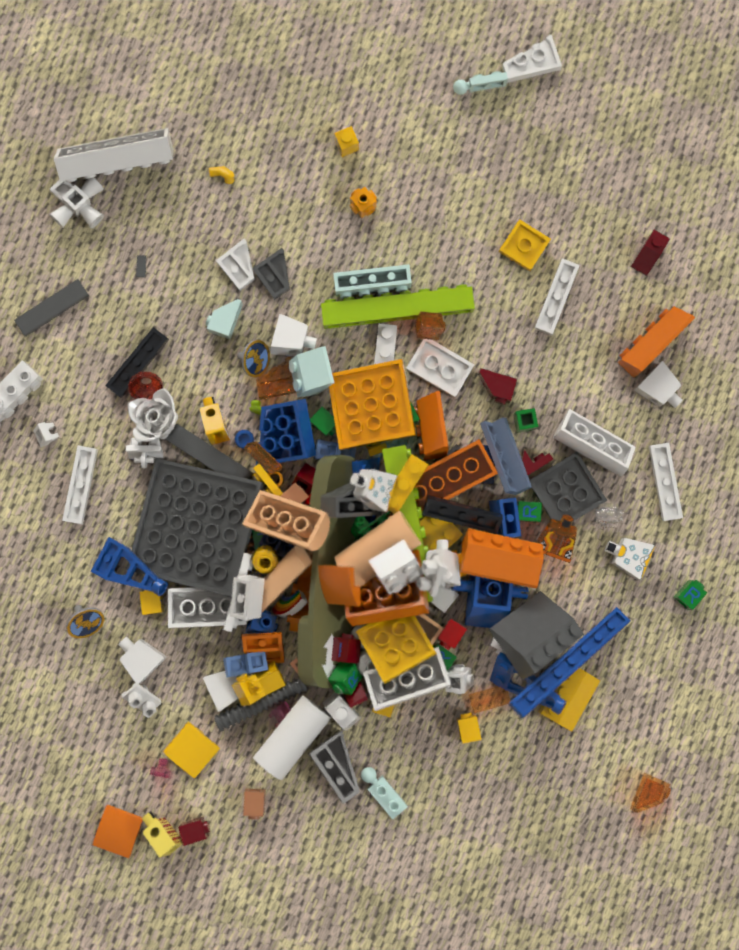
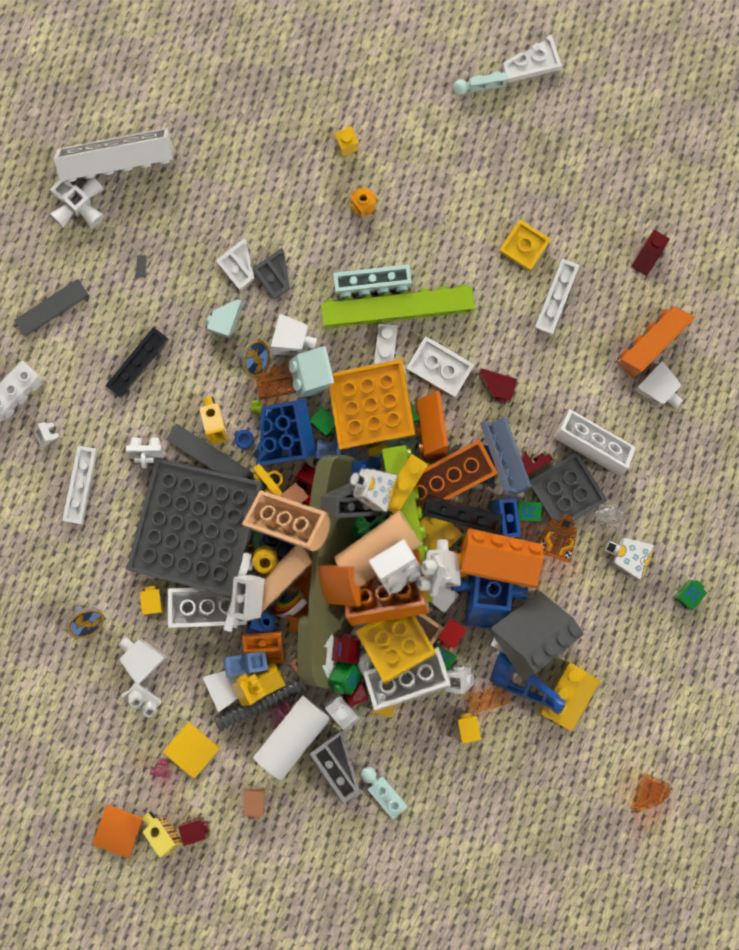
(109, 559): blue plate -> none
(140, 390): clear red piece -> none
(143, 414): white brick -> none
(222, 171): yellow arm -> none
(263, 457): clear orange tile -> none
(429, 325): clear orange brick -> none
(525, 420): green brick -> none
(568, 663): blue tile -> none
(665, 482): white plate -> none

